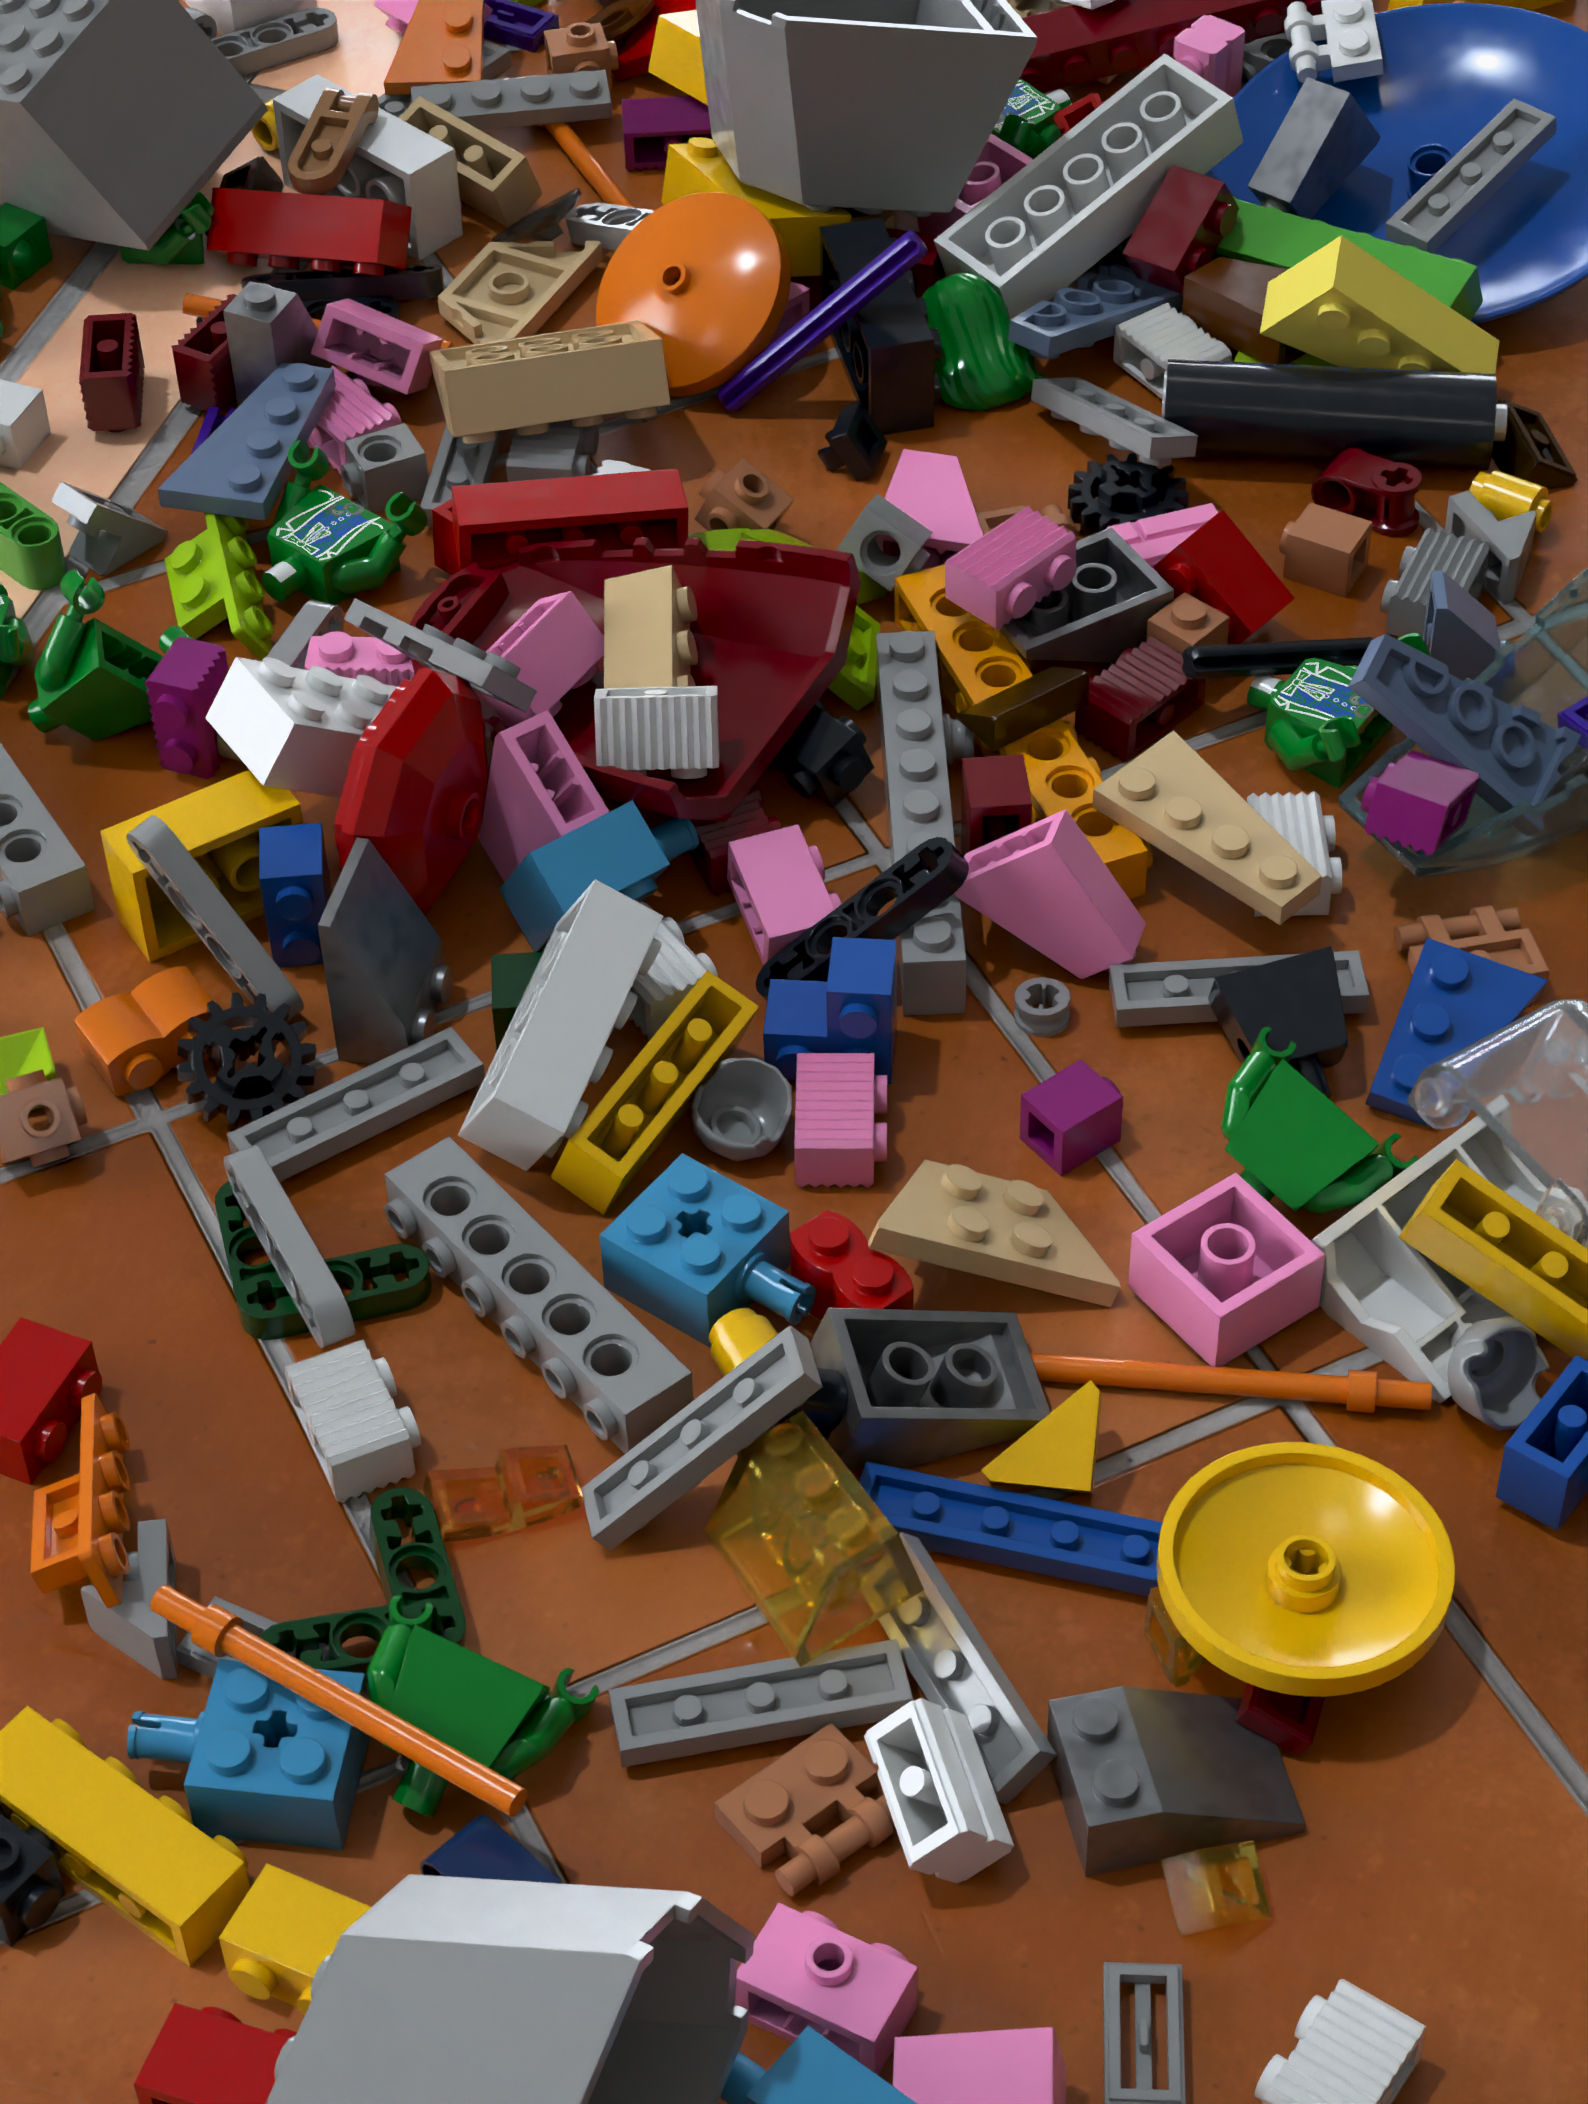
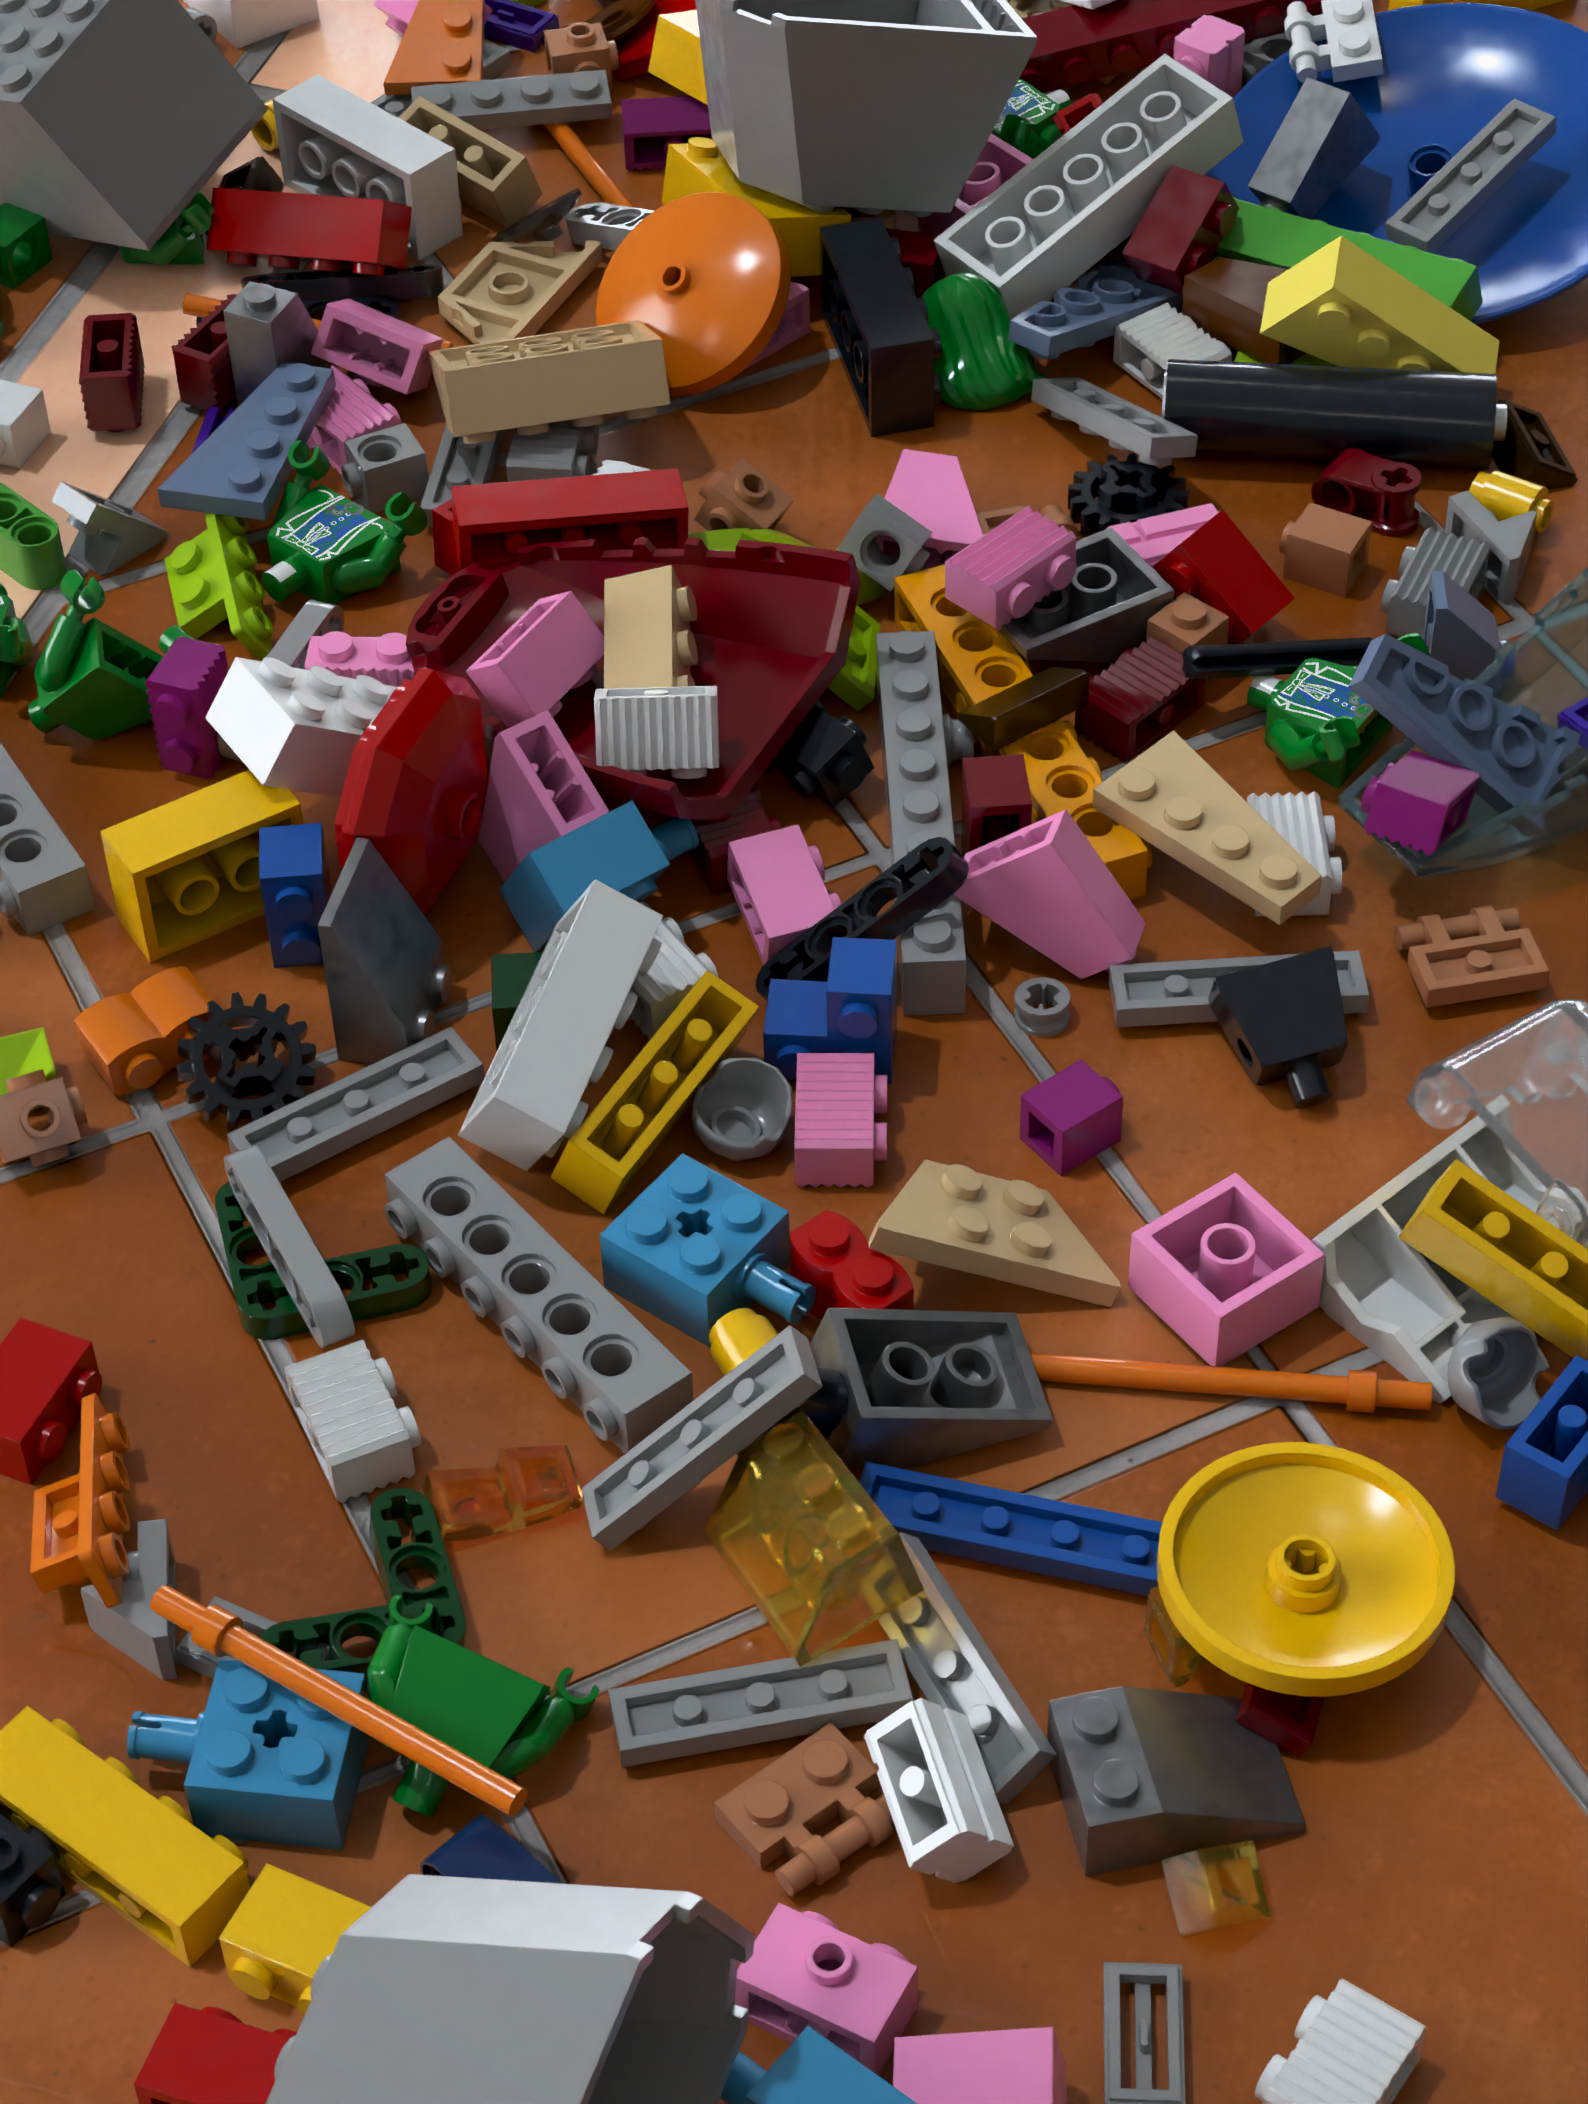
(211, 916): light grey beam -> none
(279, 40): light grey beam -> none
(330, 140): medium nougat plate -> none
(445, 654): light grey wing -> none
(822, 321): dark purple axle -> none
(854, 443): black tile -> none
(1057, 1450): yellow slope -> none
(1298, 1139): green torso -> none
(1446, 1008): blue wing -> none

